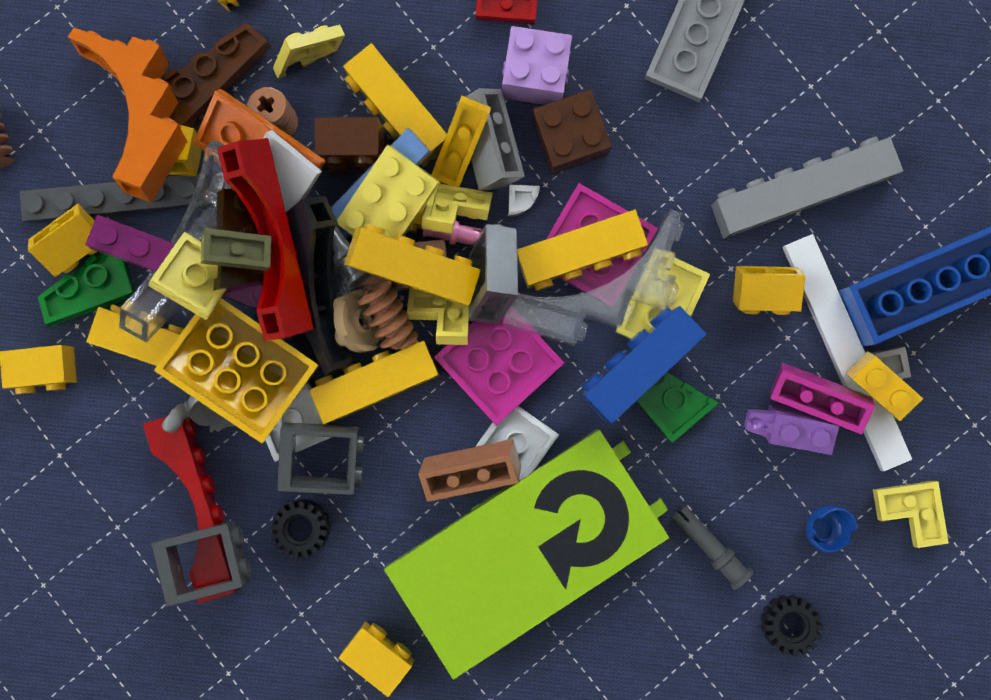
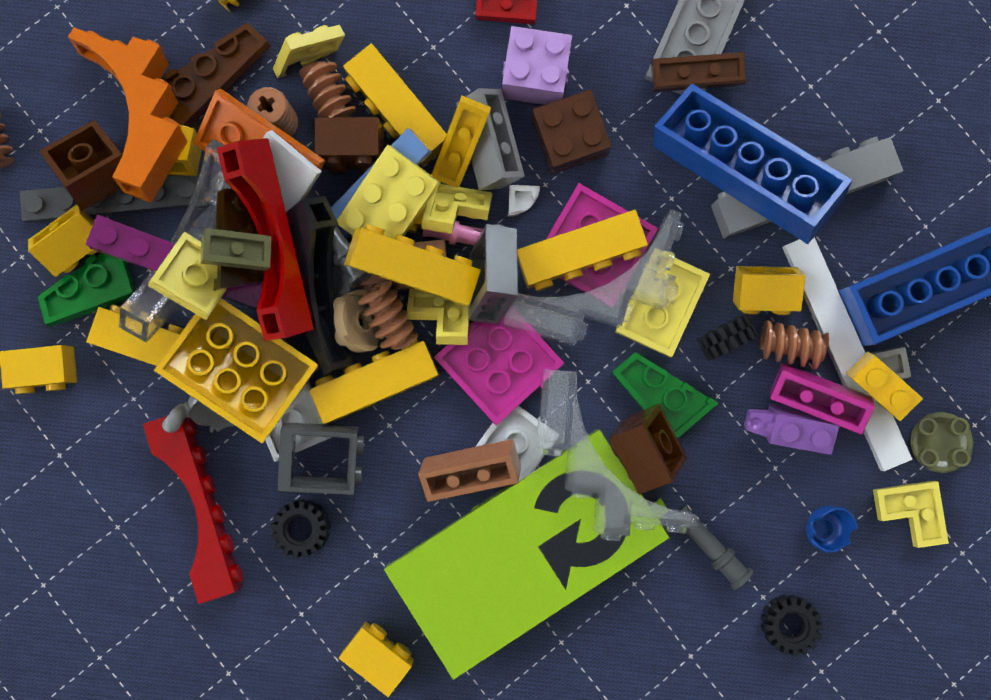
(84, 164): none -> reddish brown brick
(171, 572): dark grey window -> none
(324, 91): none -> nougat piece
(615, 505): none -> clear arch
(643, 364): blue brick -> none
(648, 449): none -> reddish brown brick
(700, 70): none -> reddish brown tile
(727, 337): none -> black tyre
(750, 163): none -> blue brick
(793, 343): none -> nougat piece
(942, 442): none -> olive dish

